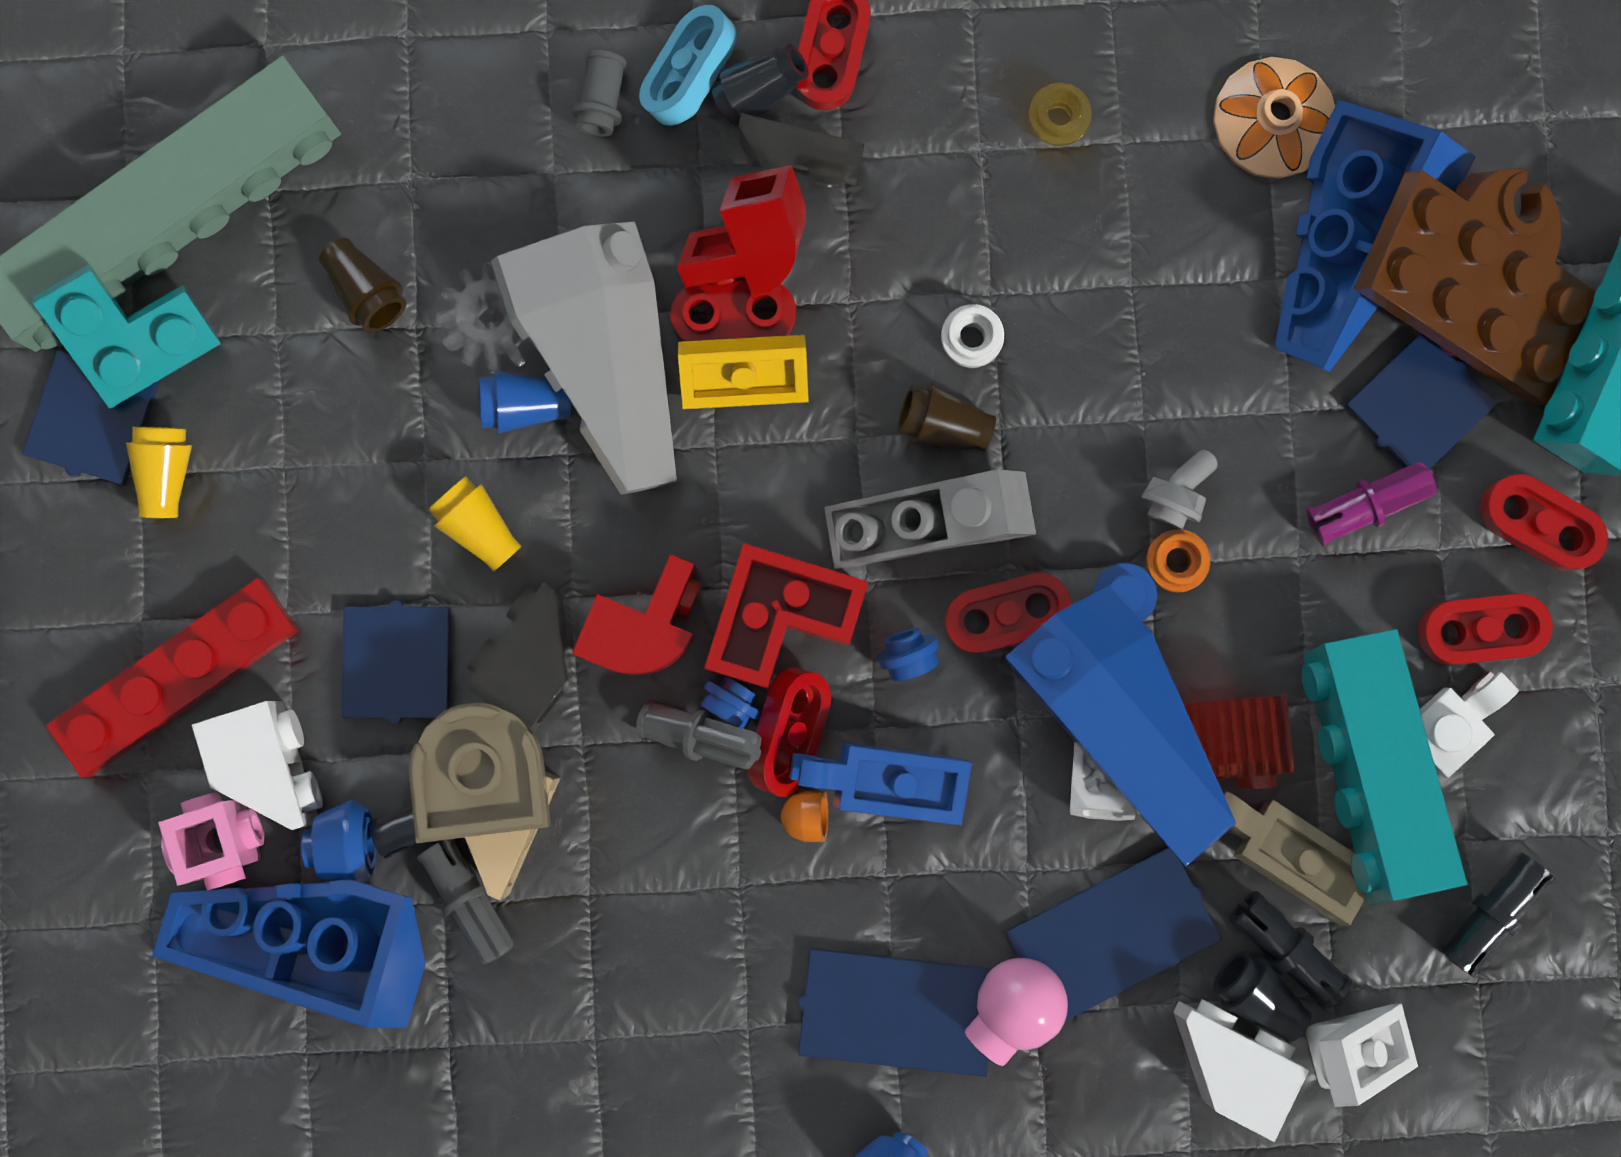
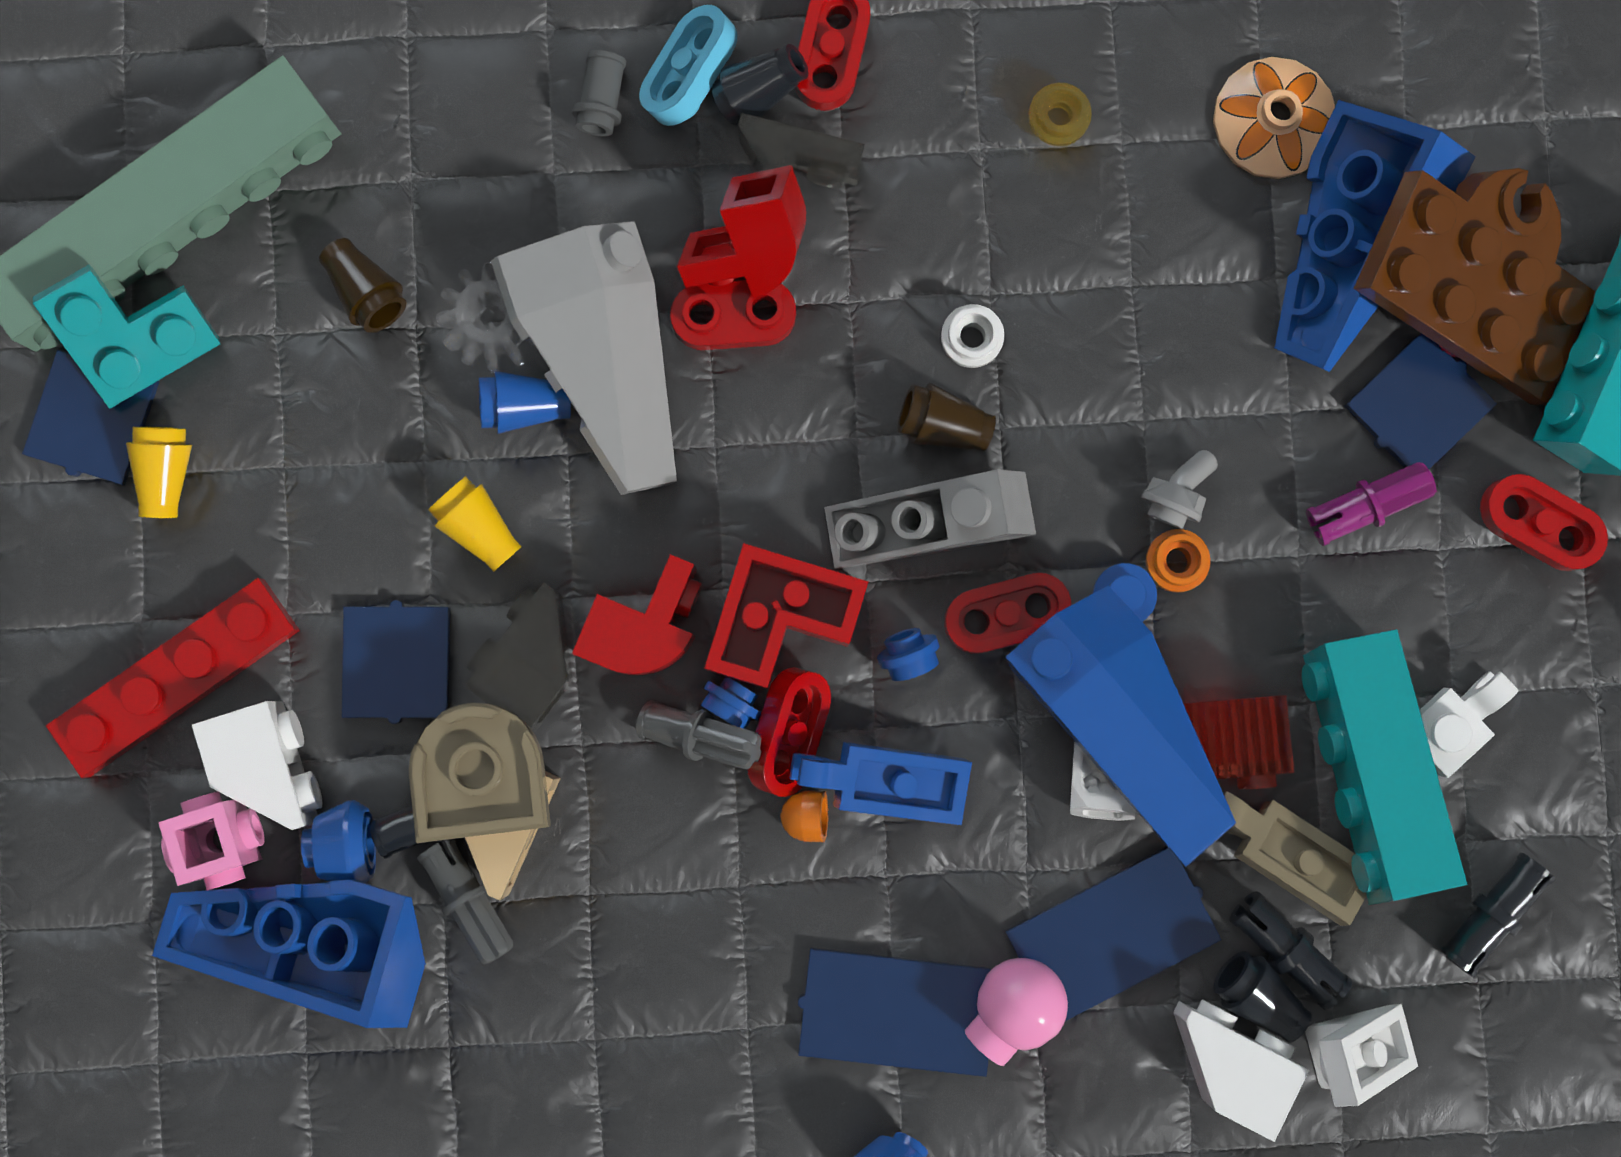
(743, 371): yellow plate -> none
(1482, 629): red plate -> none

